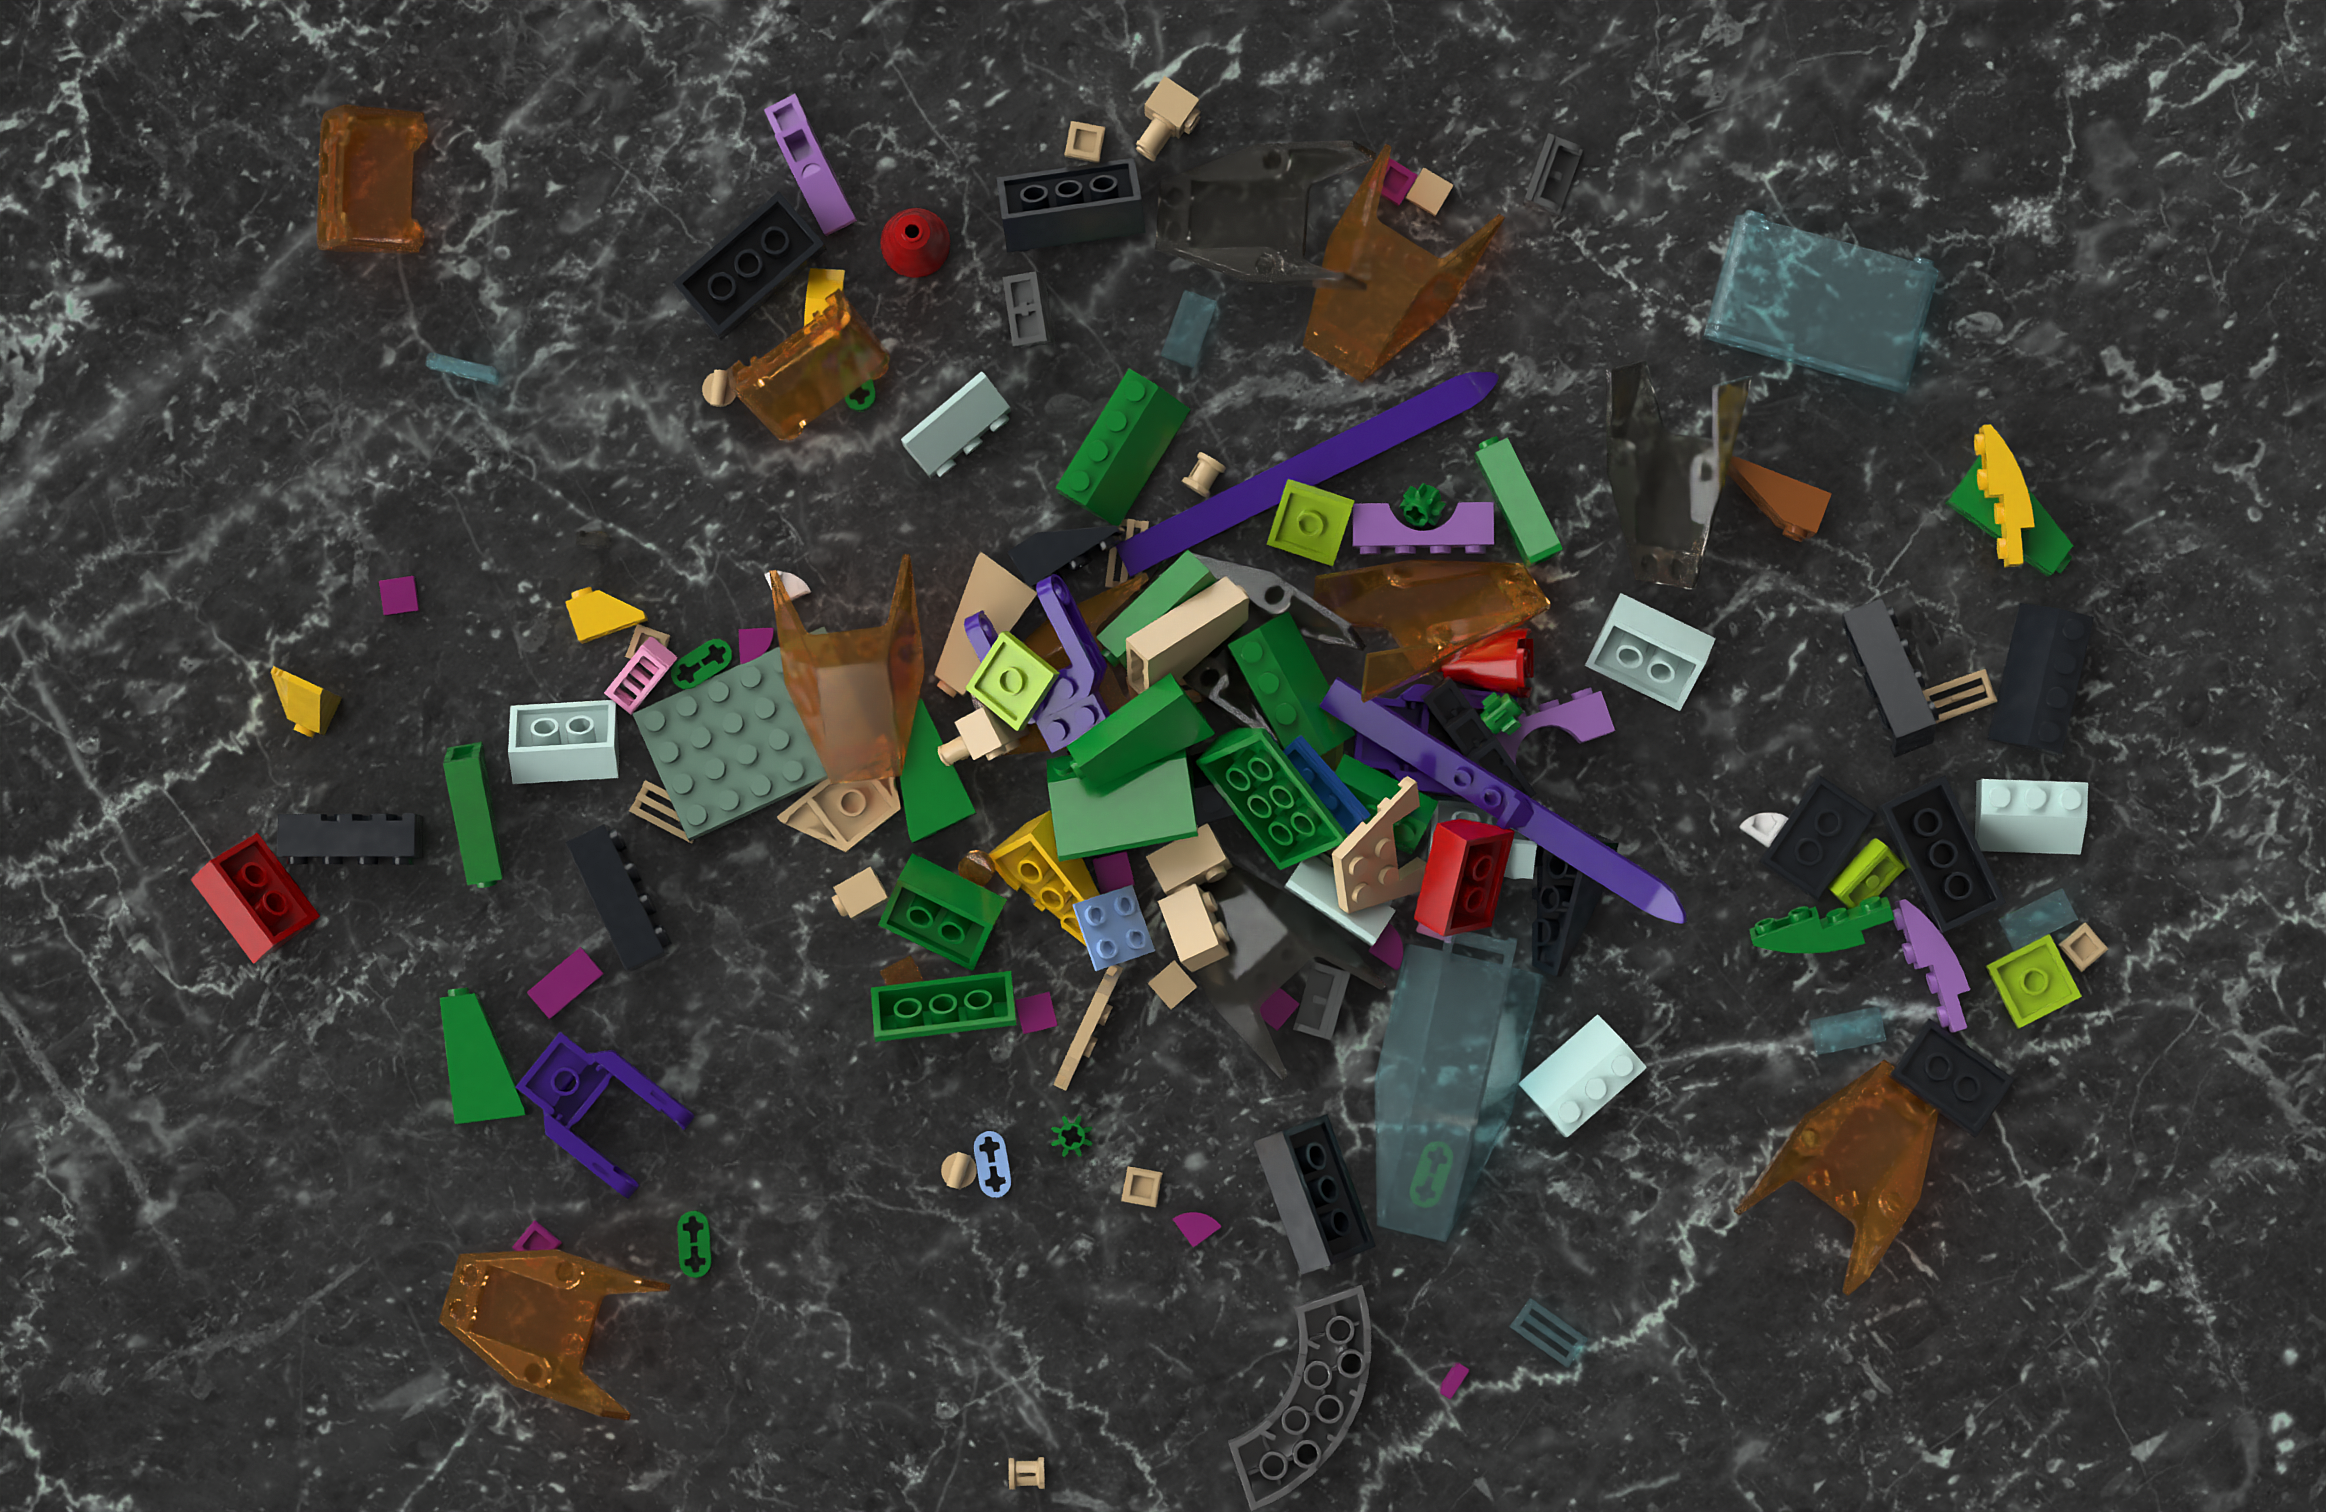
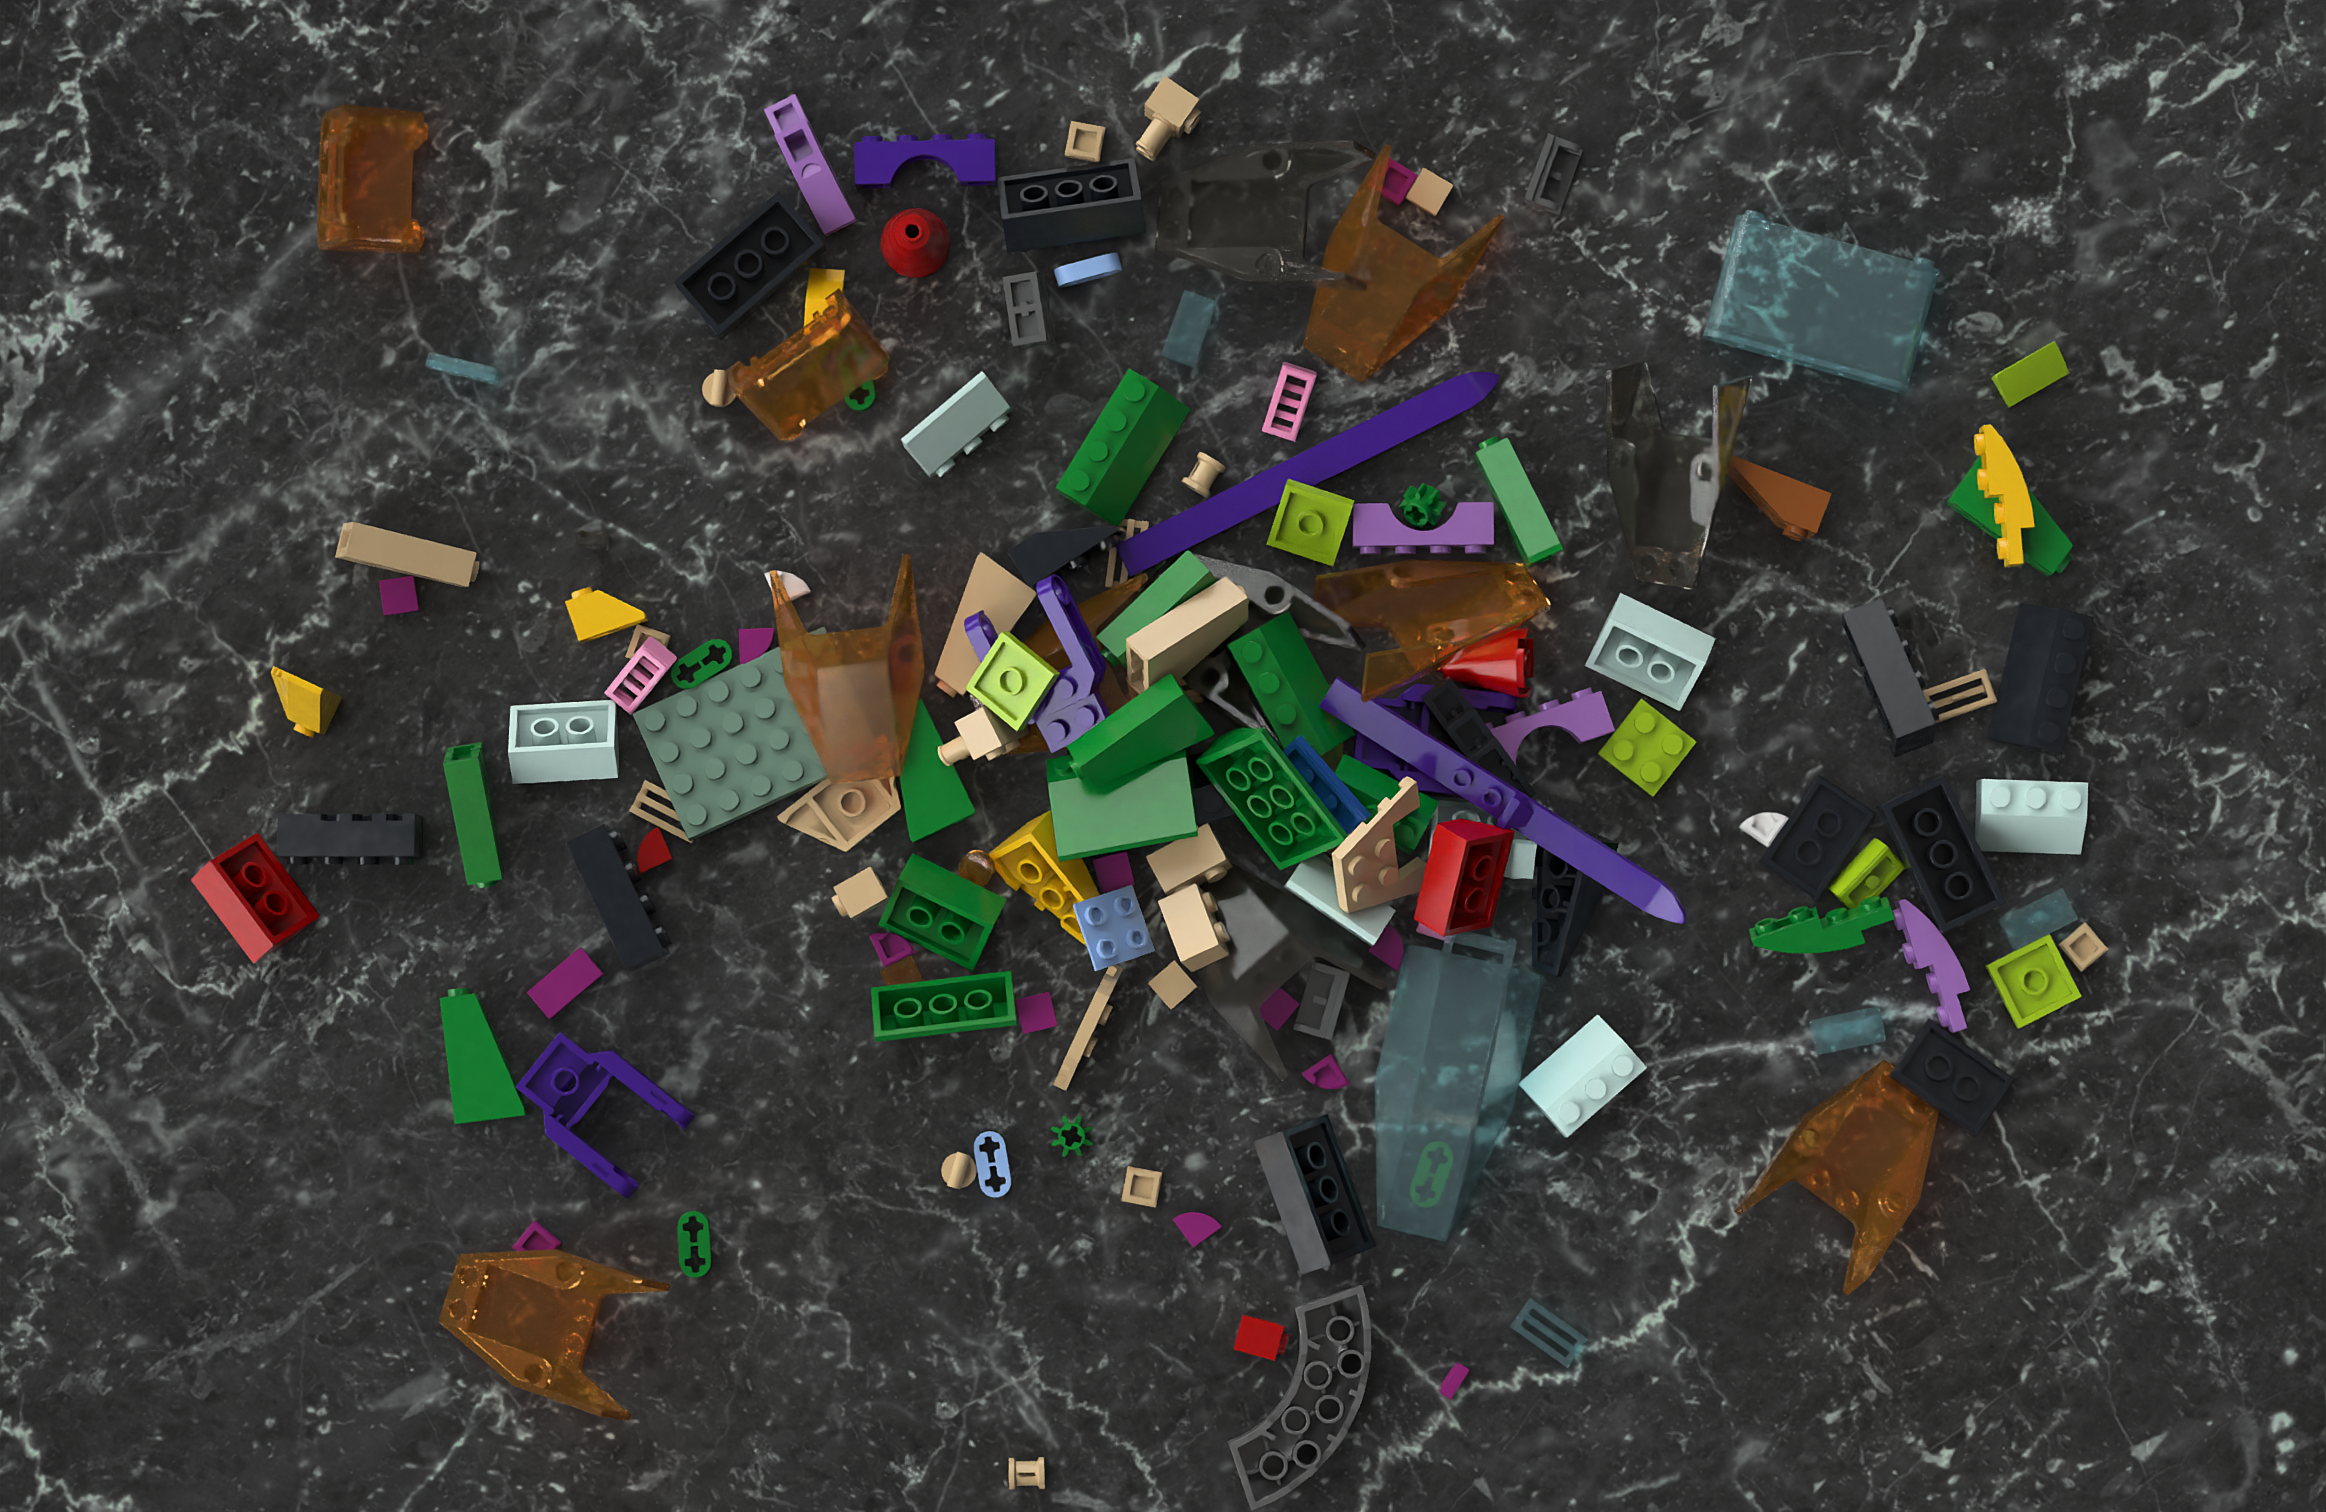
(406, 554): none -> tan slope
(653, 851): none -> red tile
(881, 161): none -> dark purple arch
(891, 947): none -> magenta tile
(1088, 270): none -> light blue beam
(1260, 1337): none -> red brick
(1297, 372): none -> bright pink slope
(1326, 1074): none -> magenta tile
(1501, 713): green gear -> none
(1646, 747): none -> lime plate
(2031, 374): none -> lime slope

